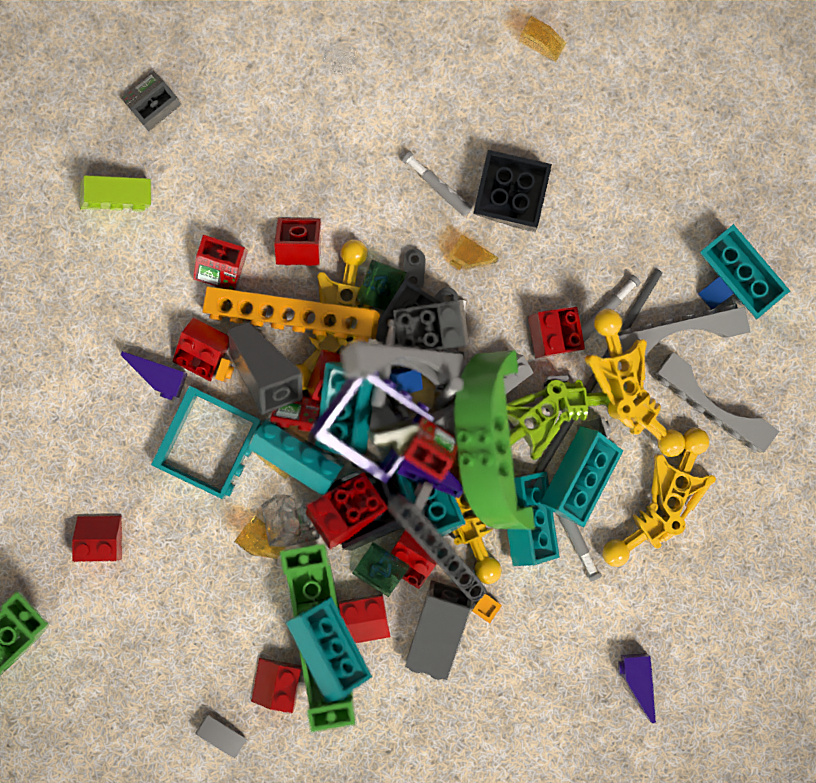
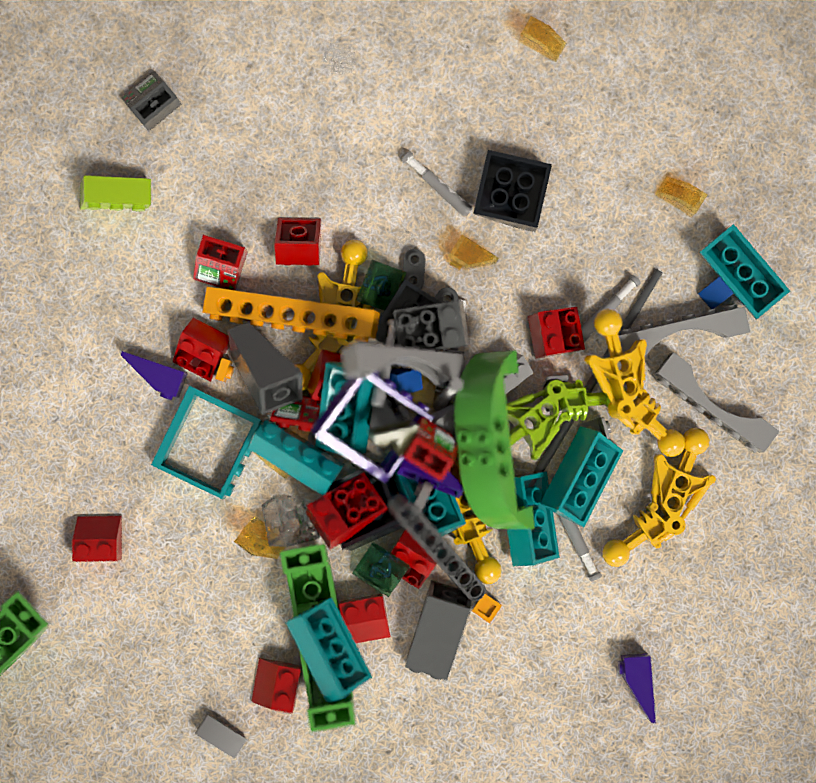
(681, 195): none -> clear yellow slope

